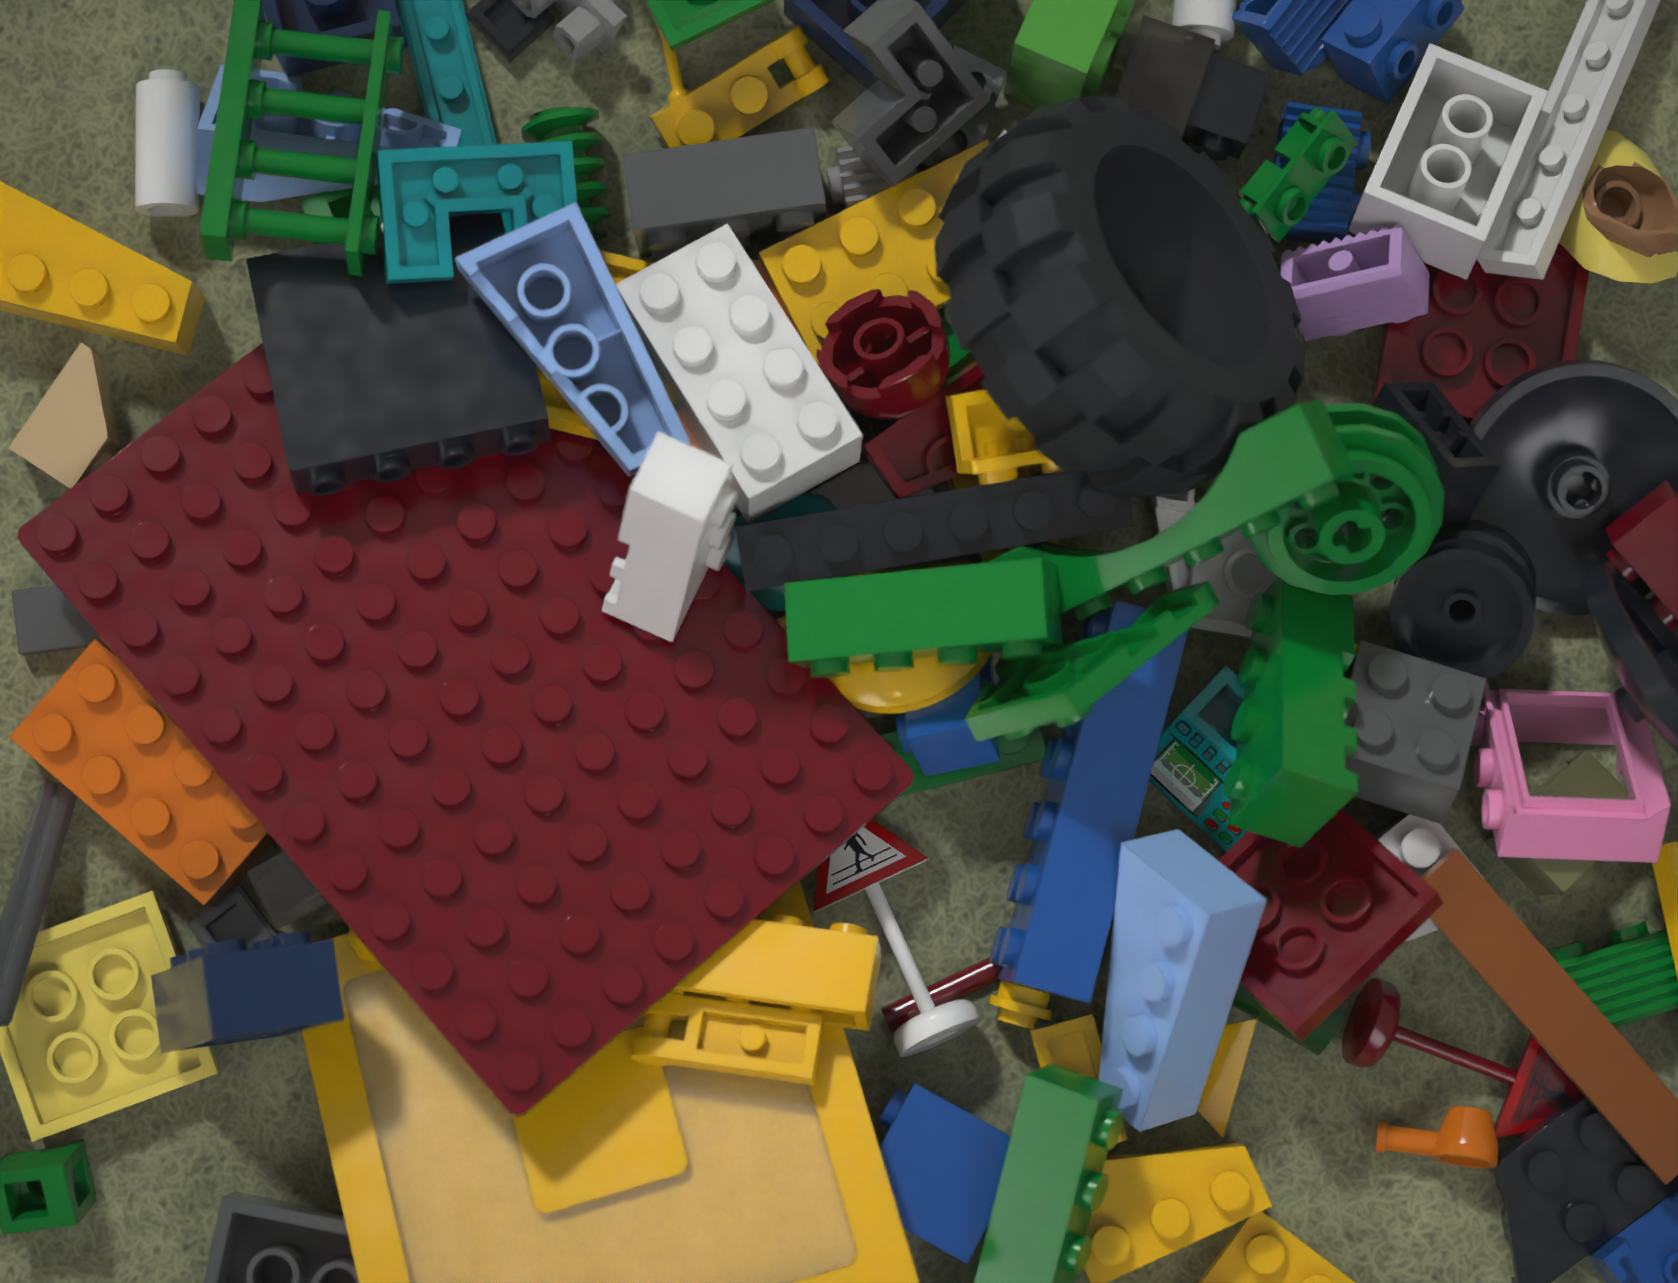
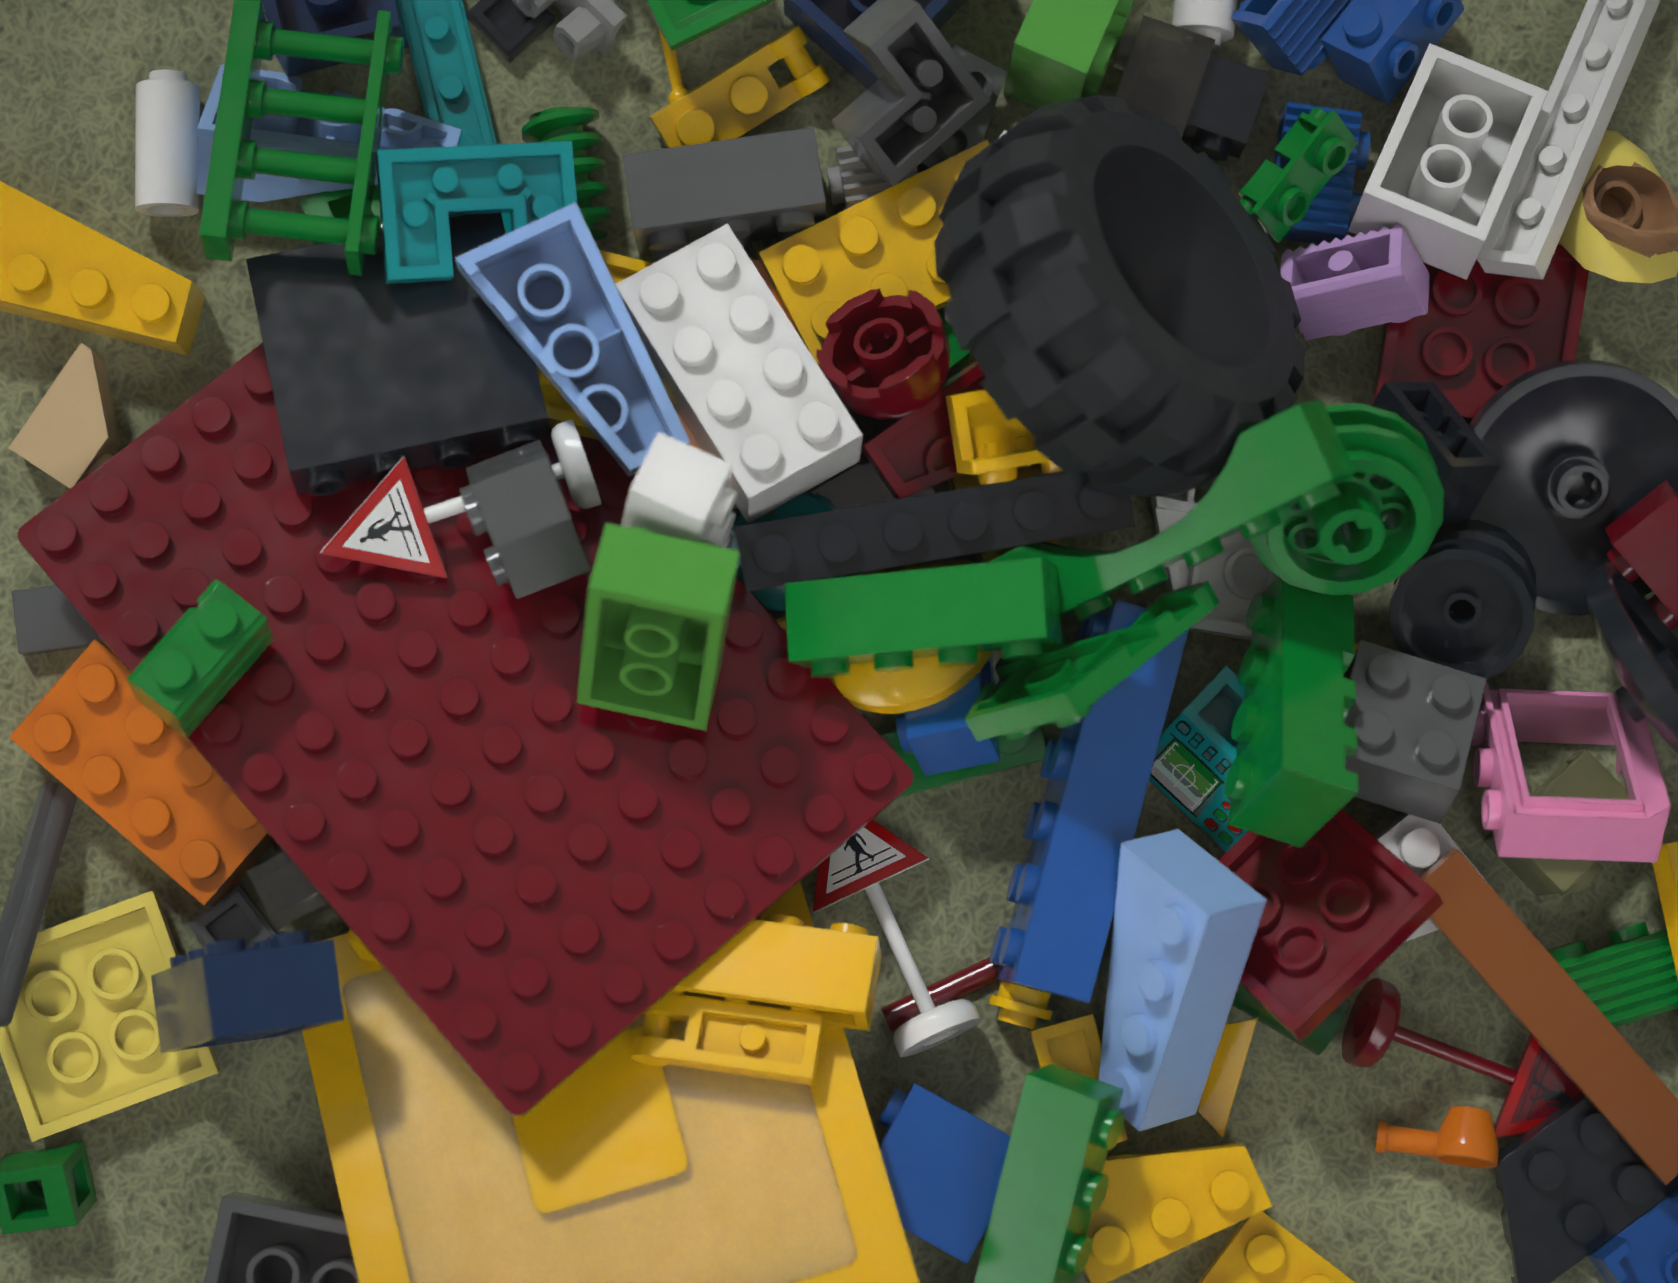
(201, 658): none -> green brick
(395, 528): none -> piece
(526, 518): none -> dark grey brick
(656, 625): none -> bright green brick

